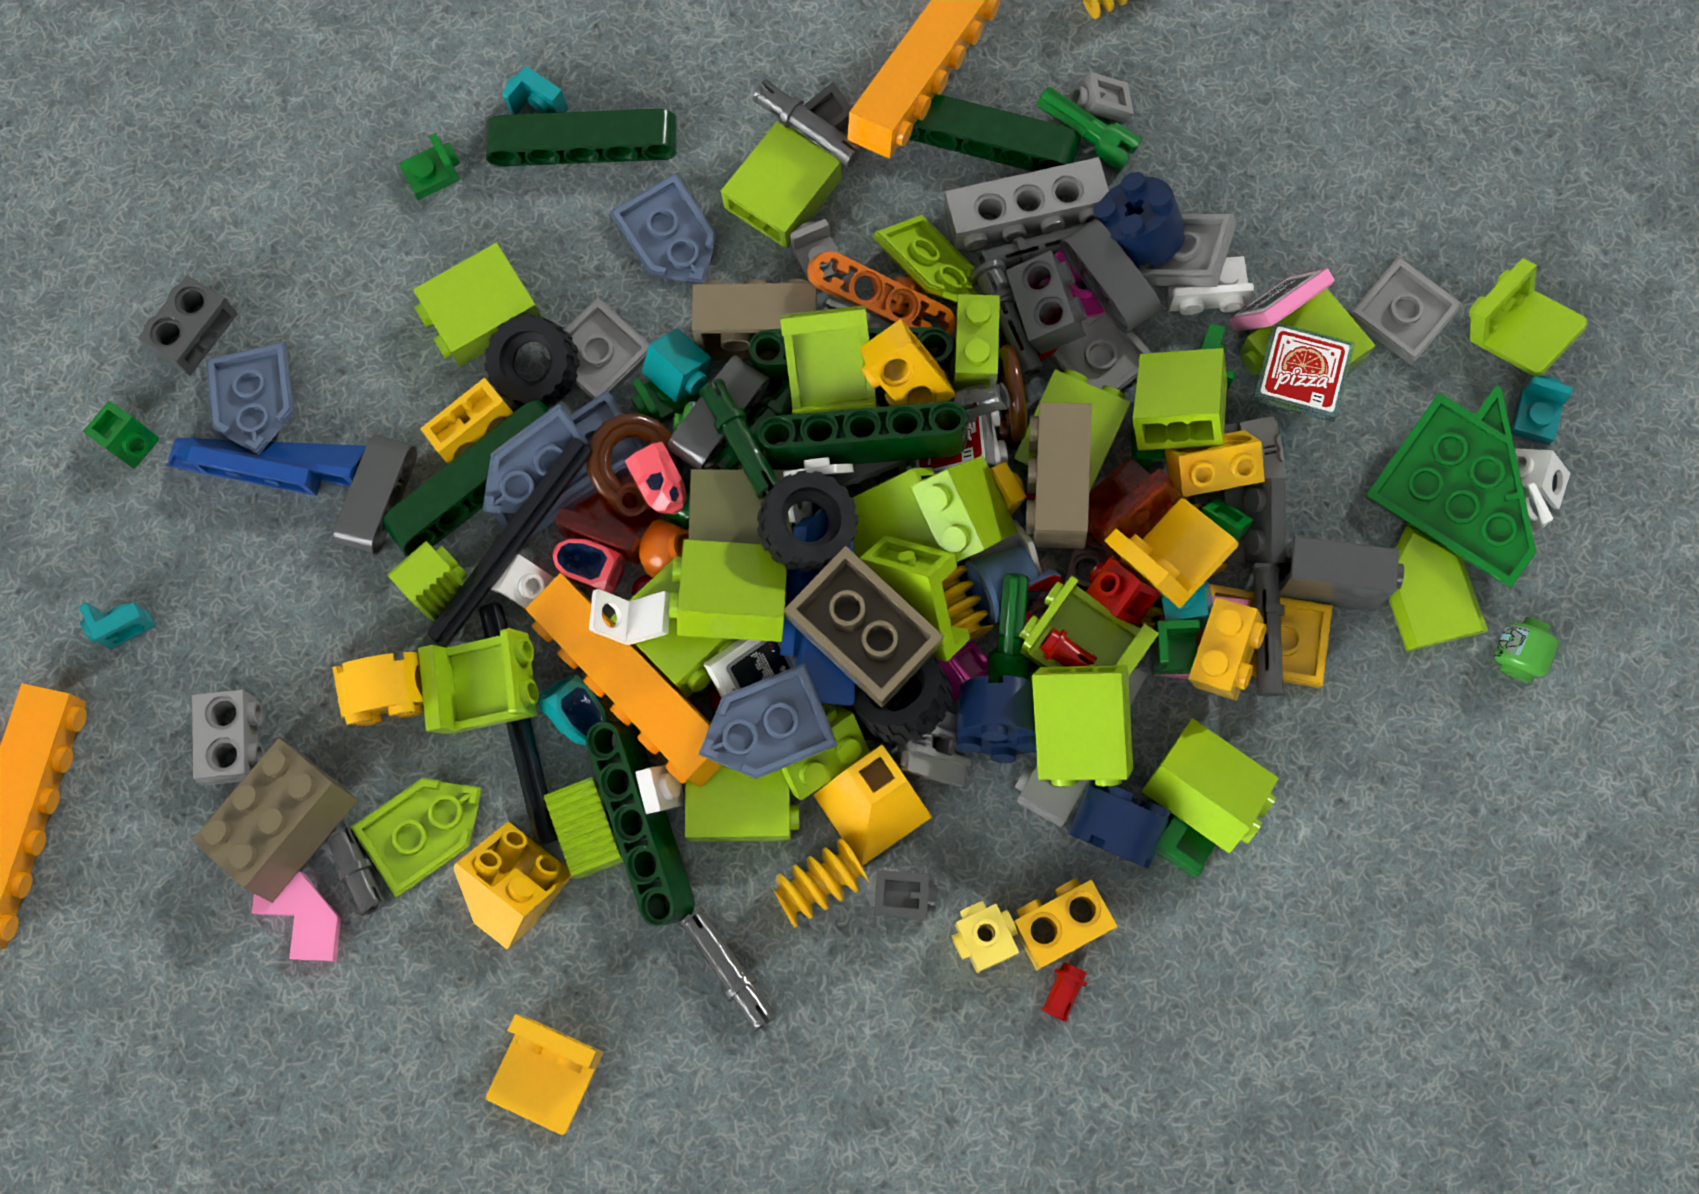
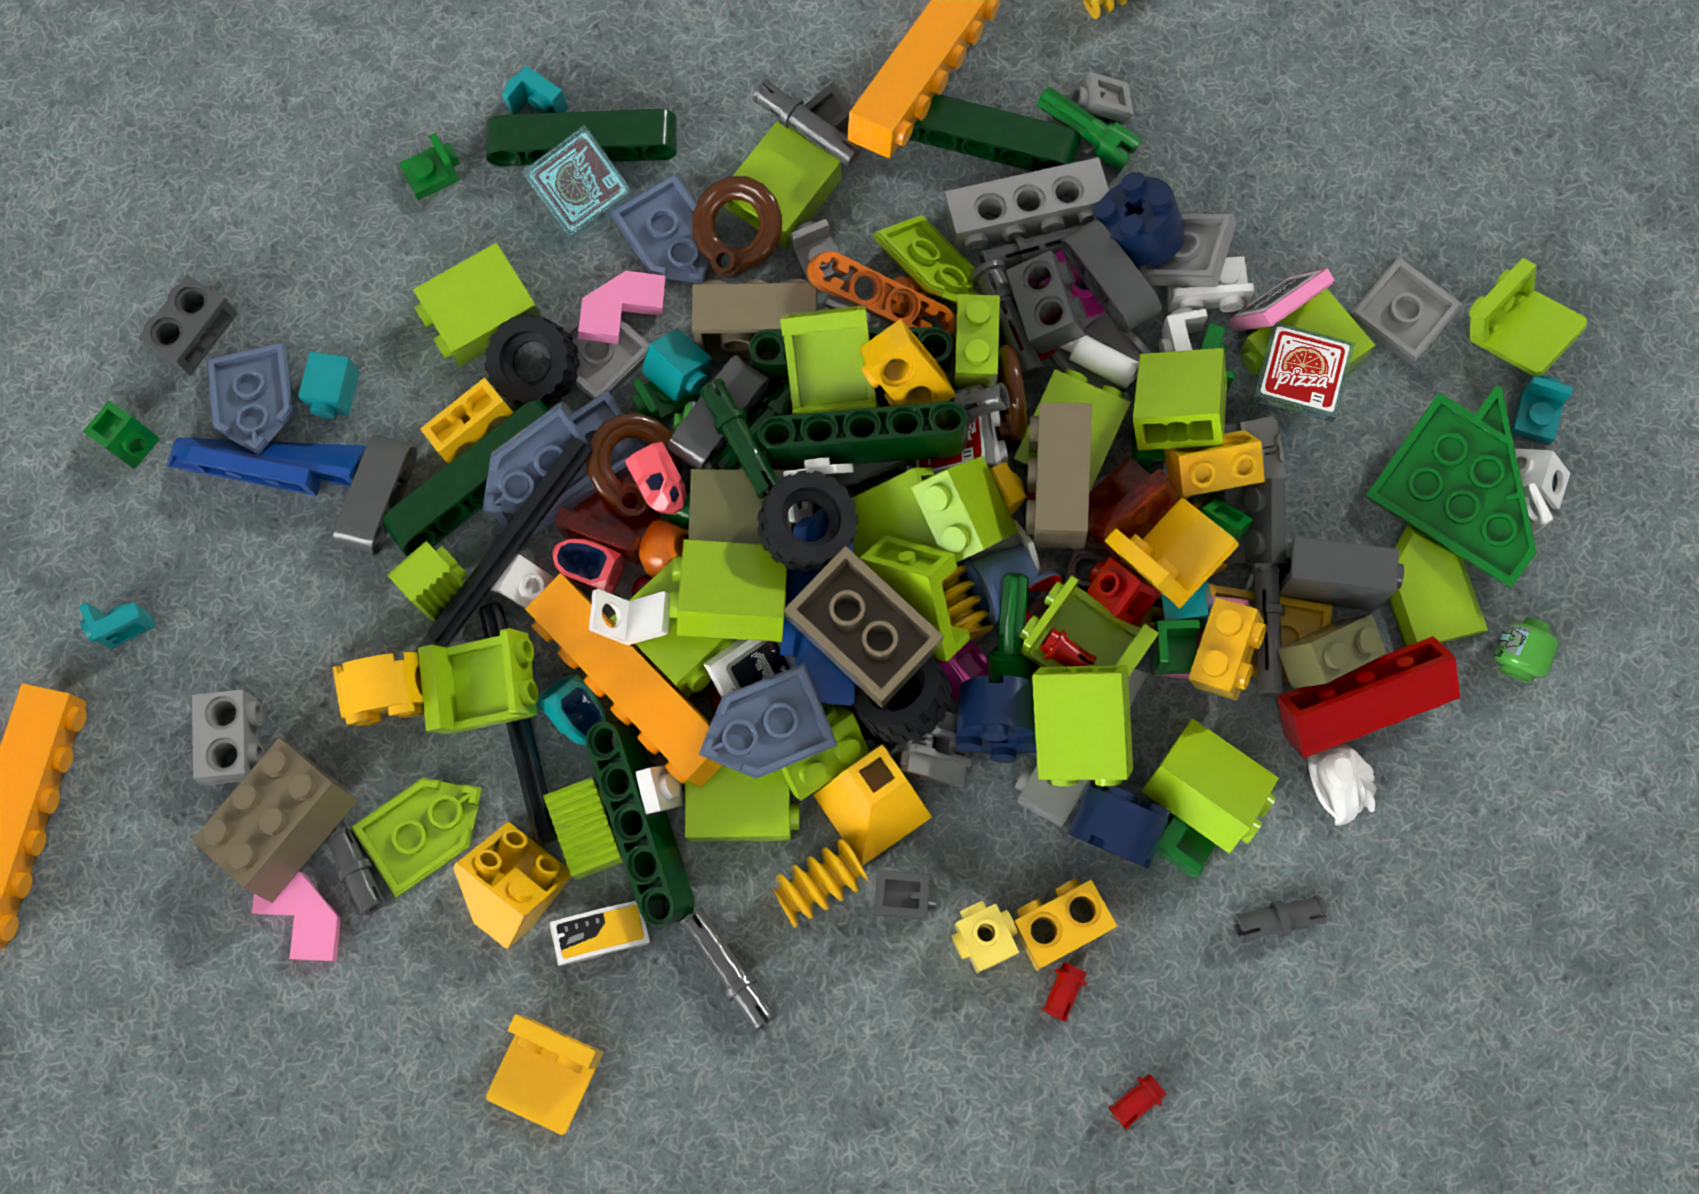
(328, 385): none -> teal brick
(577, 181): none -> clear light blue tile
(598, 933): none -> slope
(627, 293): none -> bright pink tile
(766, 239): none -> reddish brown piece
(1103, 360): none -> white cylinder
(1137, 1101): none -> red pin
(1177, 327): none -> white bracket
(1280, 918): none -> dark grey pin
(1332, 651): none -> olive brick
(1342, 782): none -> white hat
(1369, 697): none -> red brick

